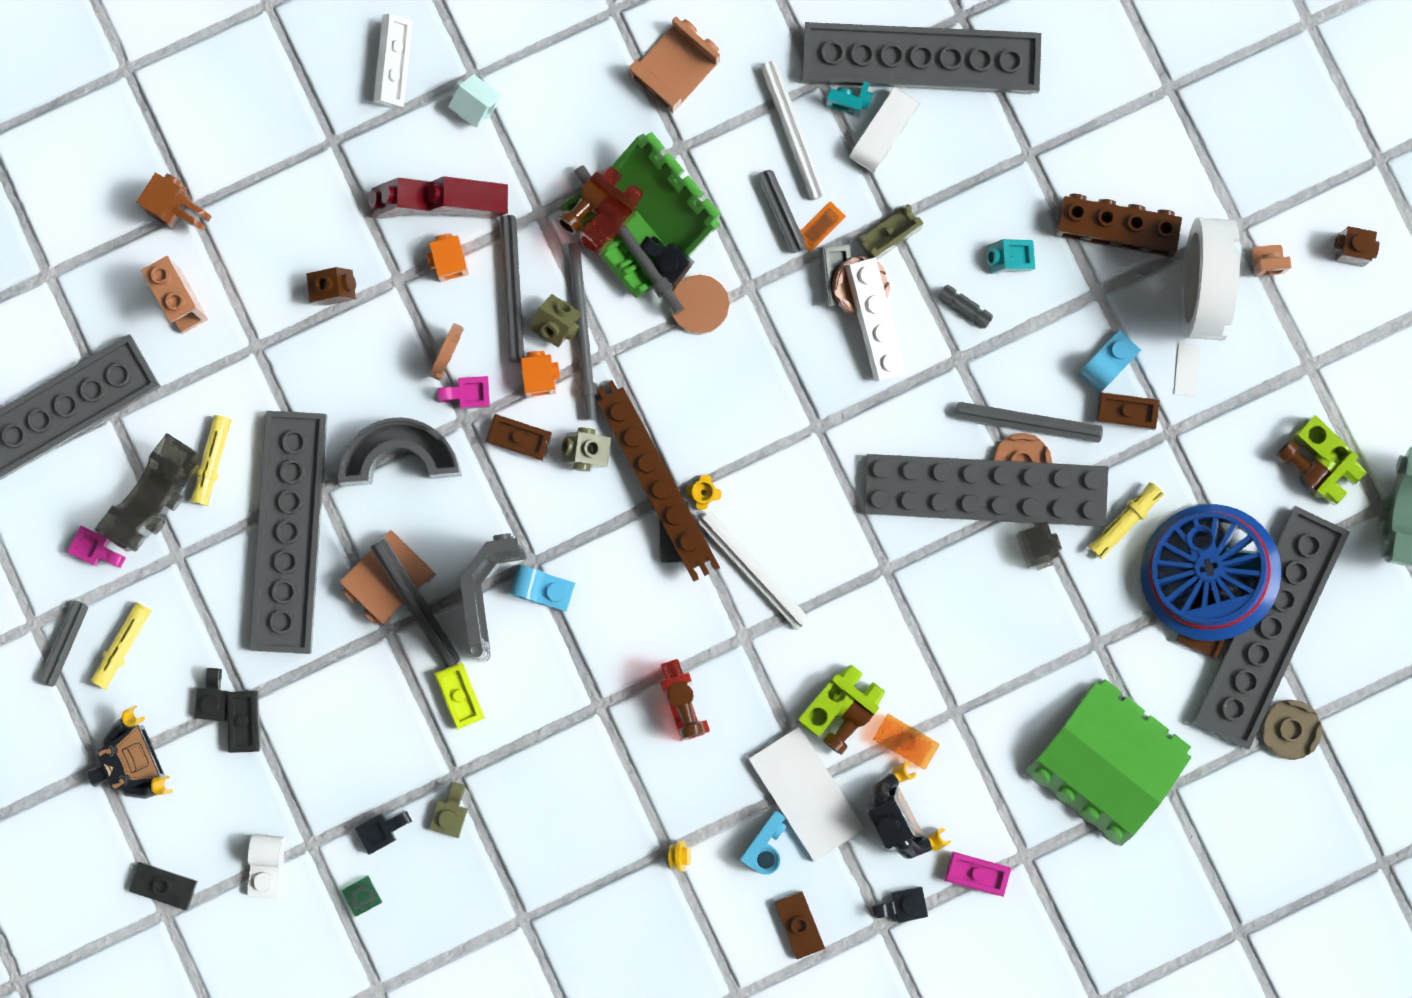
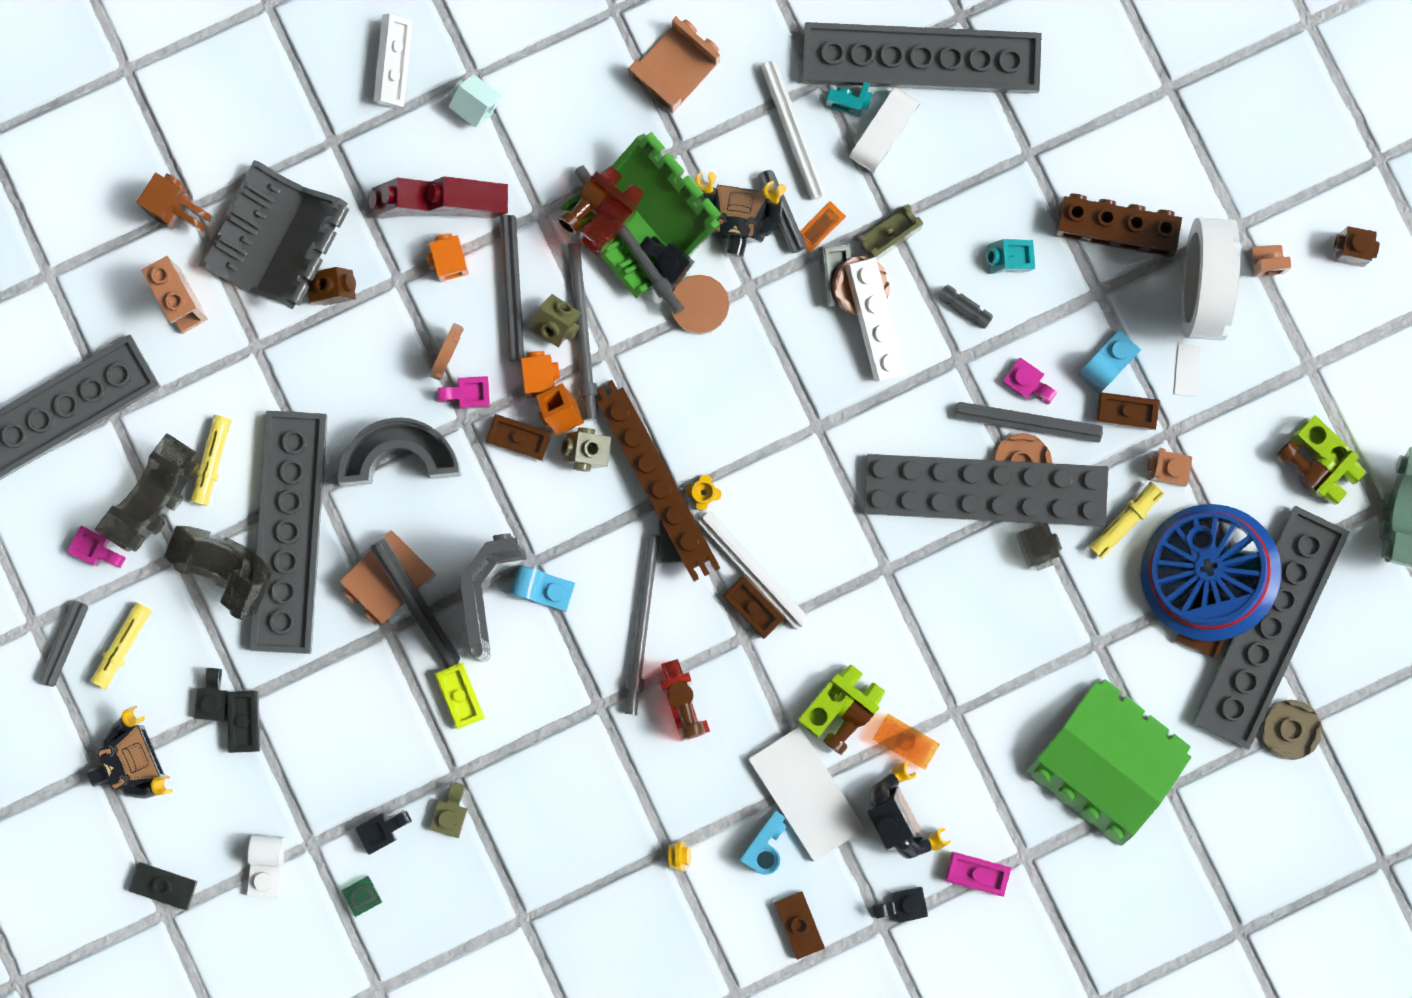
(226, 563): none -> clear smoke brick
(274, 236): none -> dark grey hinge
(559, 409): none -> orange brick
(635, 683): none -> dark grey bar
(744, 212): none -> torso
(754, 606): none -> reddish brown plate
(1026, 379): none -> dark pink plate
(1169, 467): none -> nougat bracket

